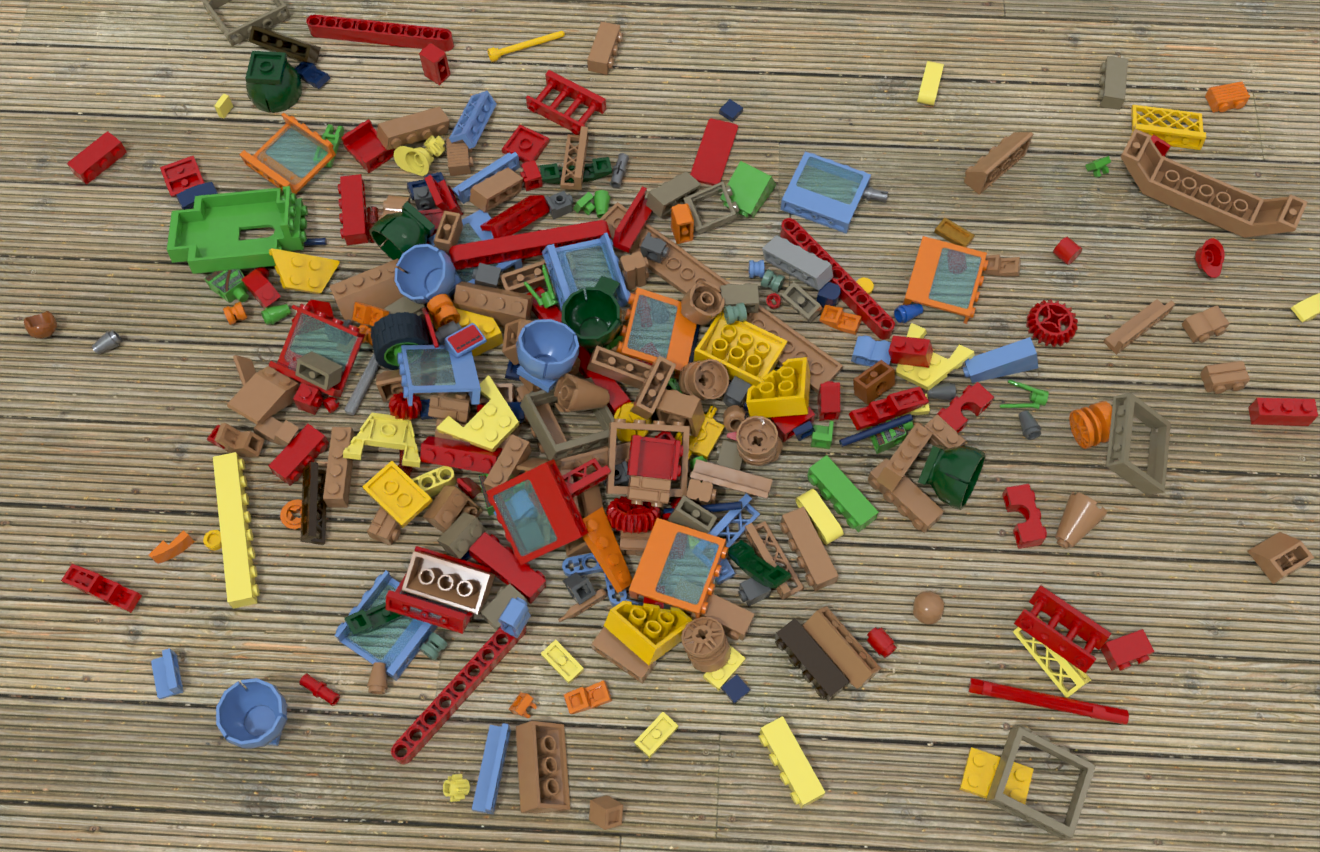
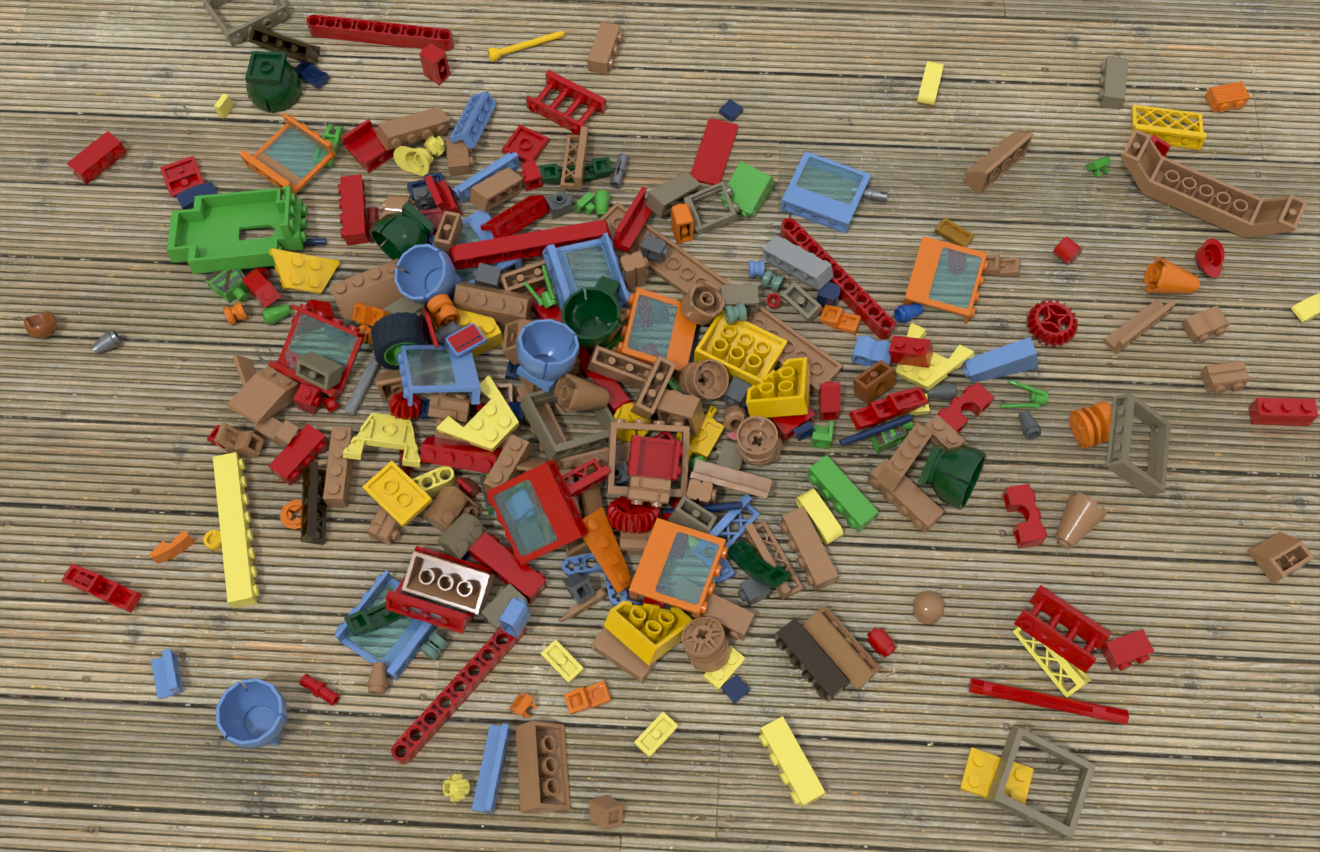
(866, 284): yellow tile -> none
(1168, 278): none -> orange cone

